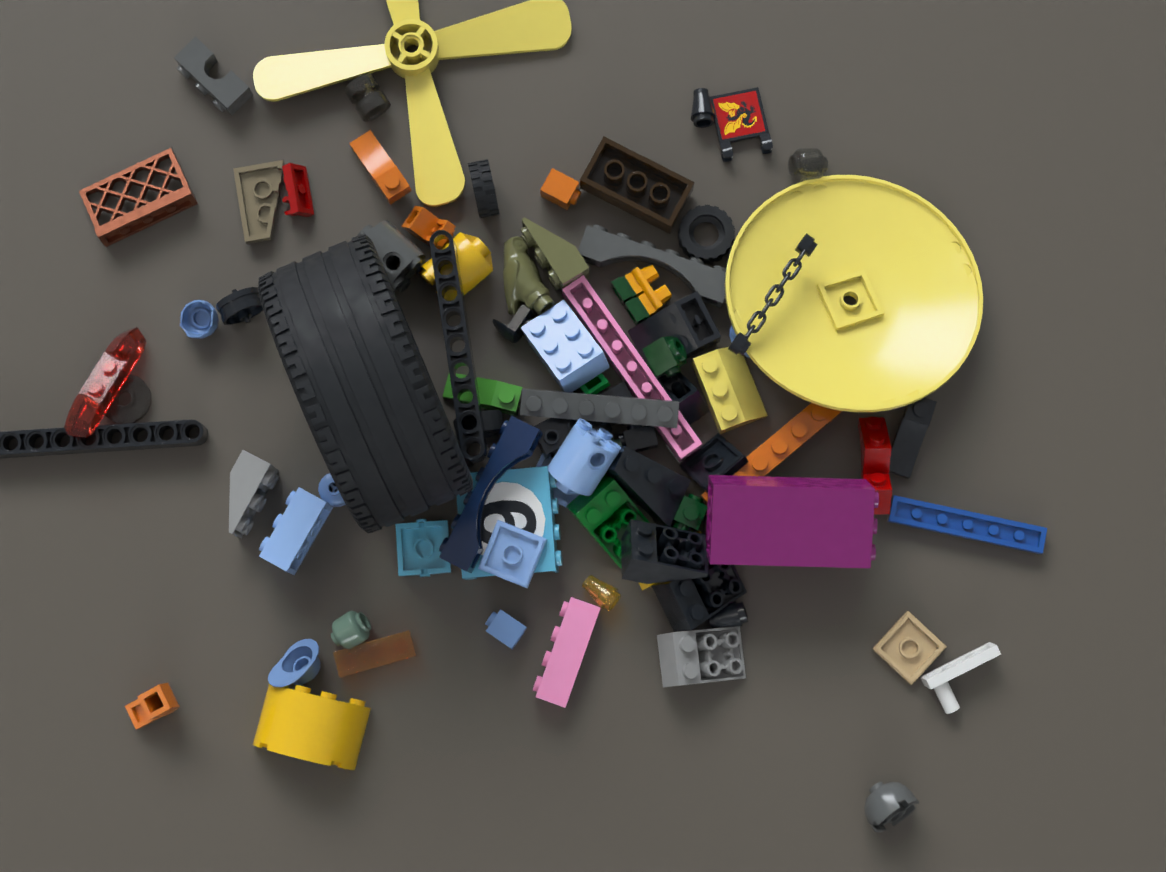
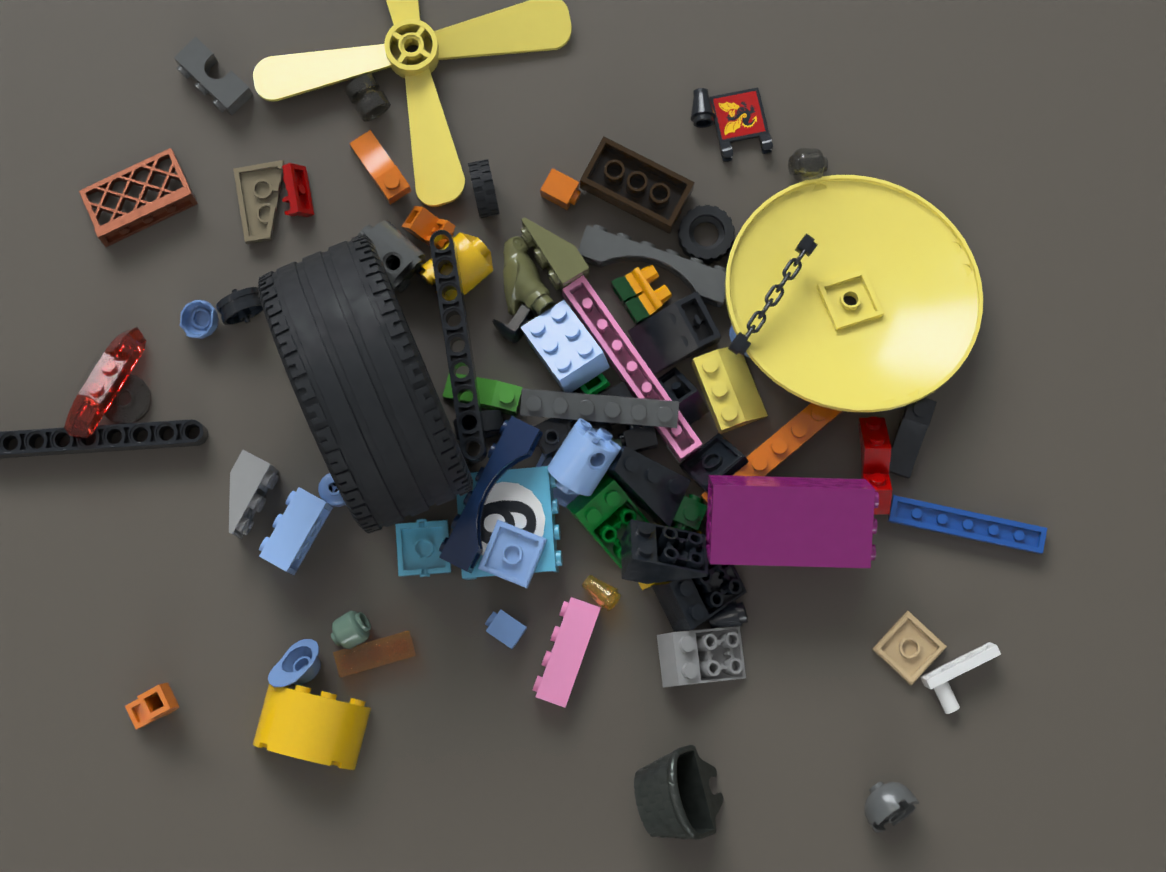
(665, 356): dark green brick -> none
(677, 797): none -> pearl dark grey piece

